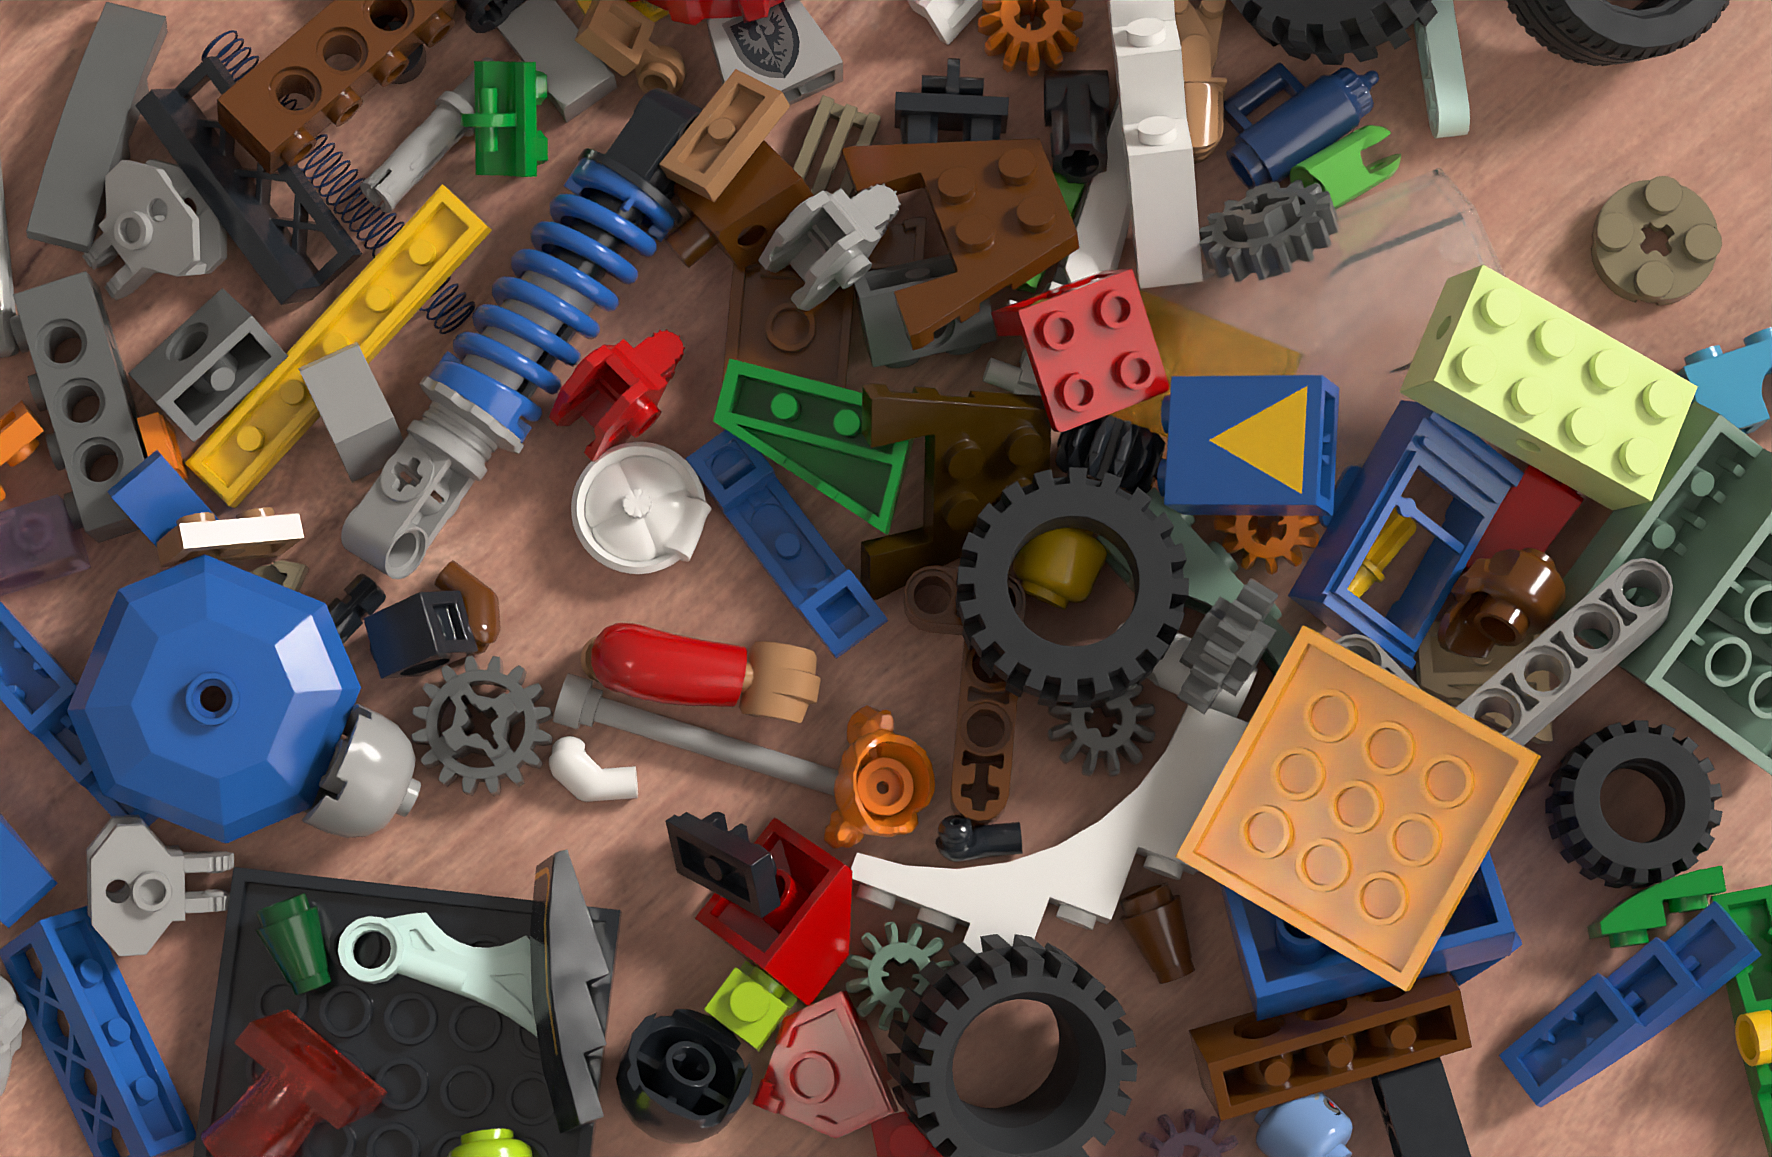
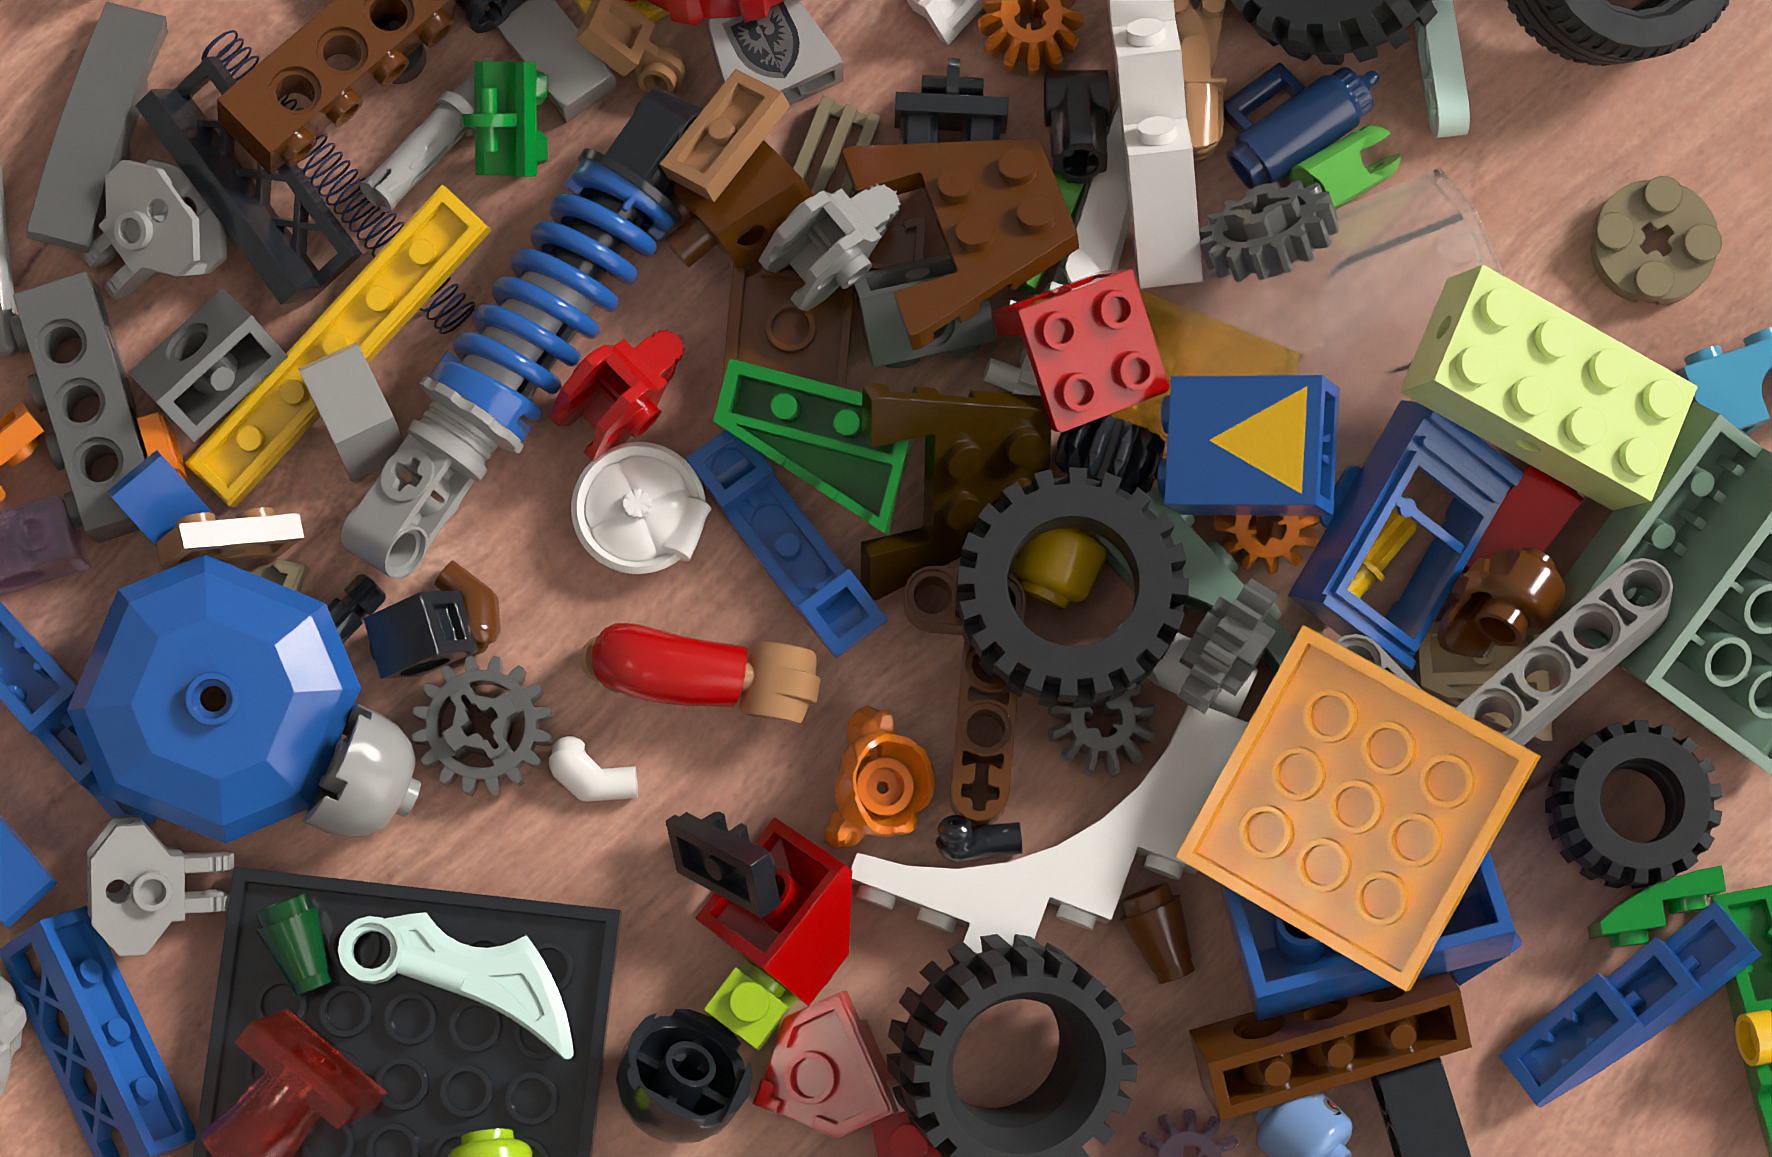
(563, 964): slope -> none
(584, 705): light grey piece -> none
(901, 955): sand green gear -> none

